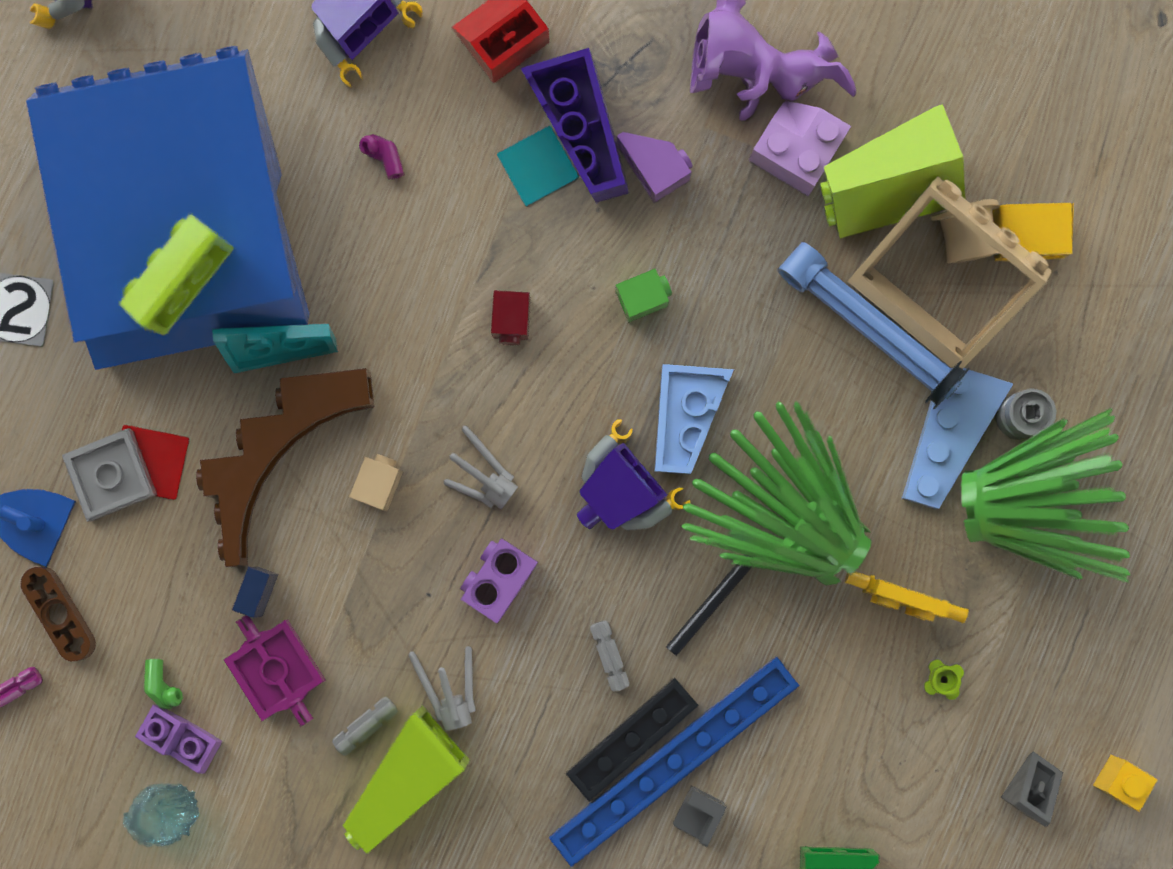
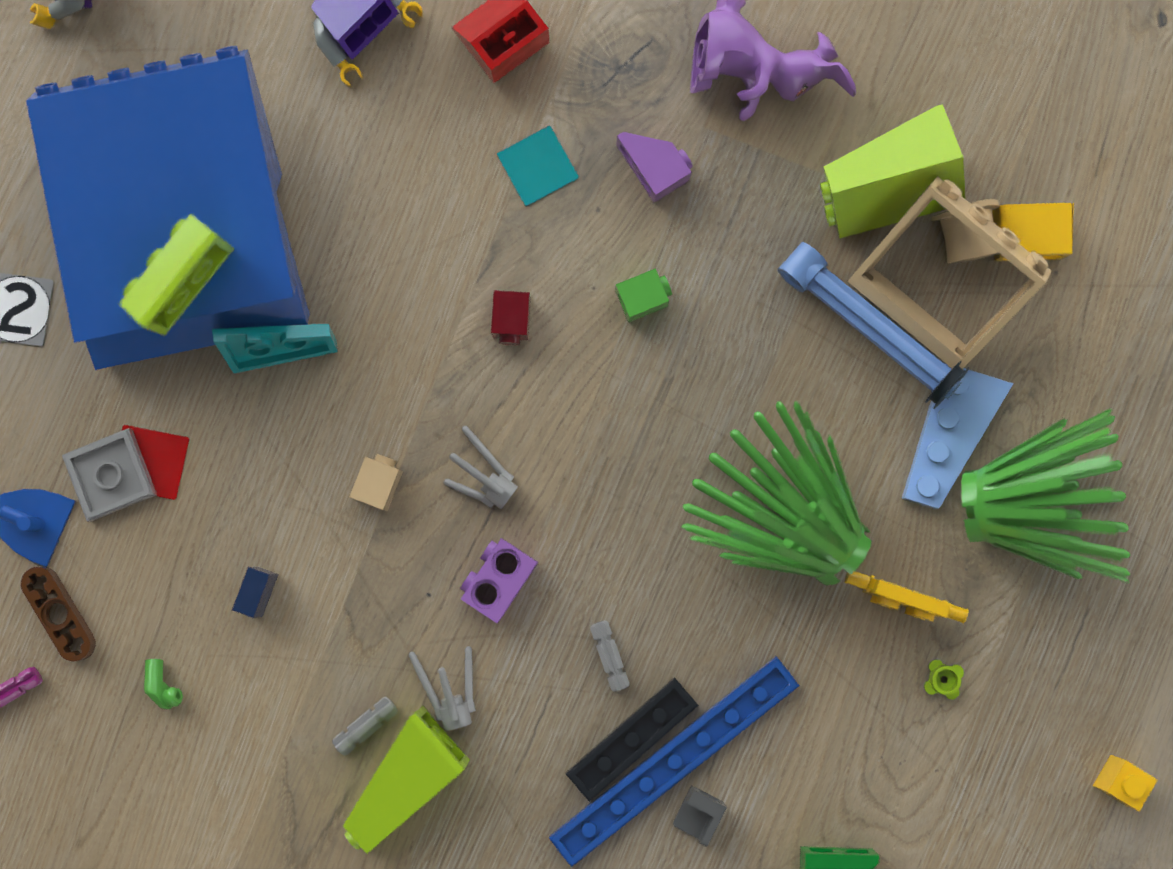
(161, 814): clear light blue hair -> none
(179, 738): medium lavender slope -> none
(264, 440): reddish brown arch -> none
(274, 670): magenta plate -> none
(383, 151): magenta arm -> none
(578, 112): dark purple wedge -> none
(621, 488): dark purple torso -> none
(685, 414): light blue wing -> none
(707, 608): black bar -> none
(799, 144): lavender slope -> none
(1025, 413): light grey wheel -> none
(1035, 789): dark grey slope -> none

